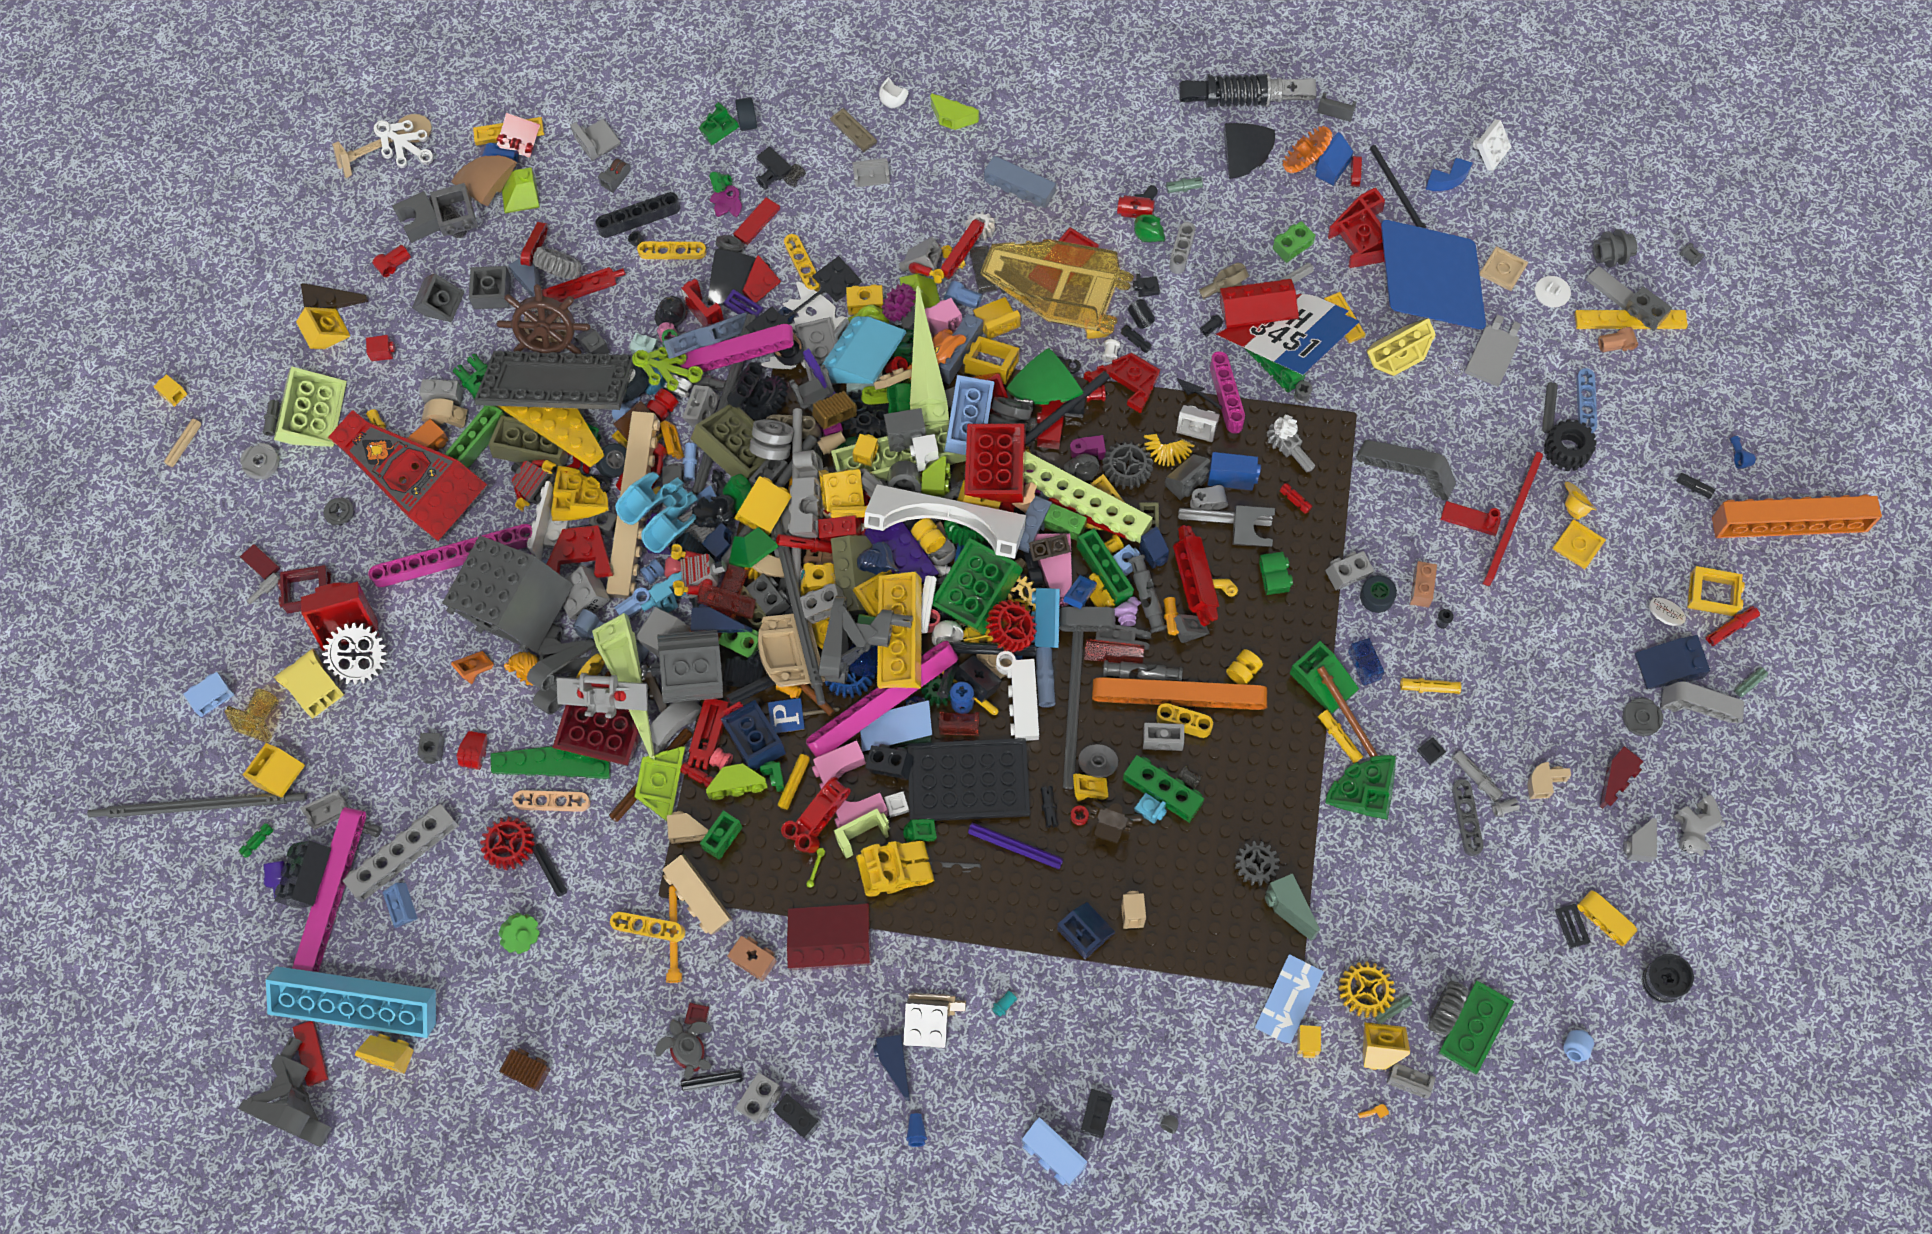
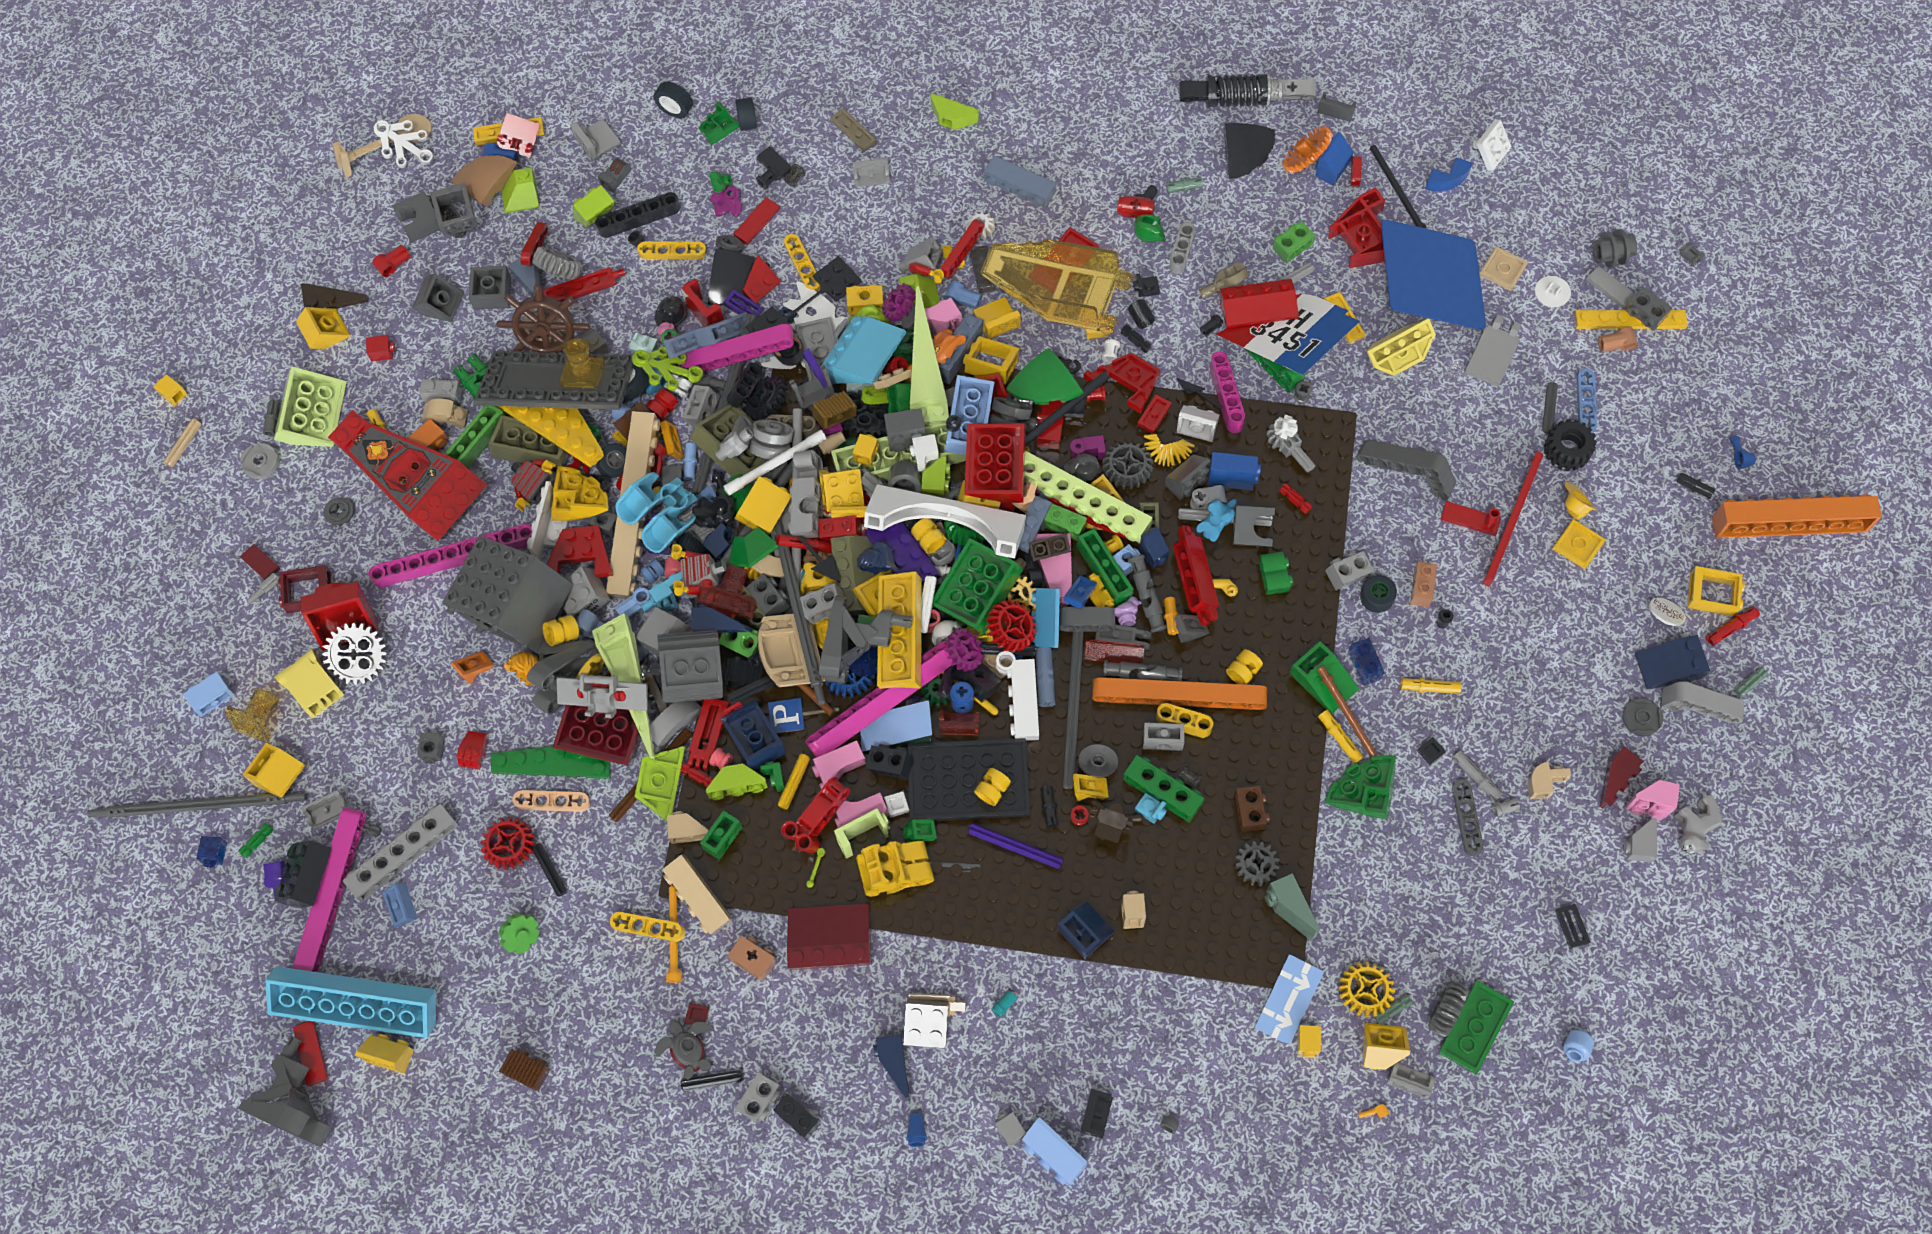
(211, 851): none -> clear blue brick
(558, 631): none -> yellow wheel
(580, 368): none -> clear yellow plant
(592, 206): none -> lime slope
(673, 99): none -> black wheel
(737, 440): none -> light grey piece
(740, 482): none -> white piece
(793, 691): light orange pin -> none
(825, 567): none -> black piece
(892, 95): white hair -> none
(955, 426): none -> black hinge
(964, 649): none -> magenta gear
(993, 785): none -> yellow wheel
(1010, 1128): none -> light grey brick
(1154, 414): none -> red plate
(1219, 516): none -> dark azure animal
(1247, 808): none -> reddish brown brick
(1607, 917): yellow beam -> none
(1655, 800): none -> bright pink slope
(1678, 974): black wheel -> none

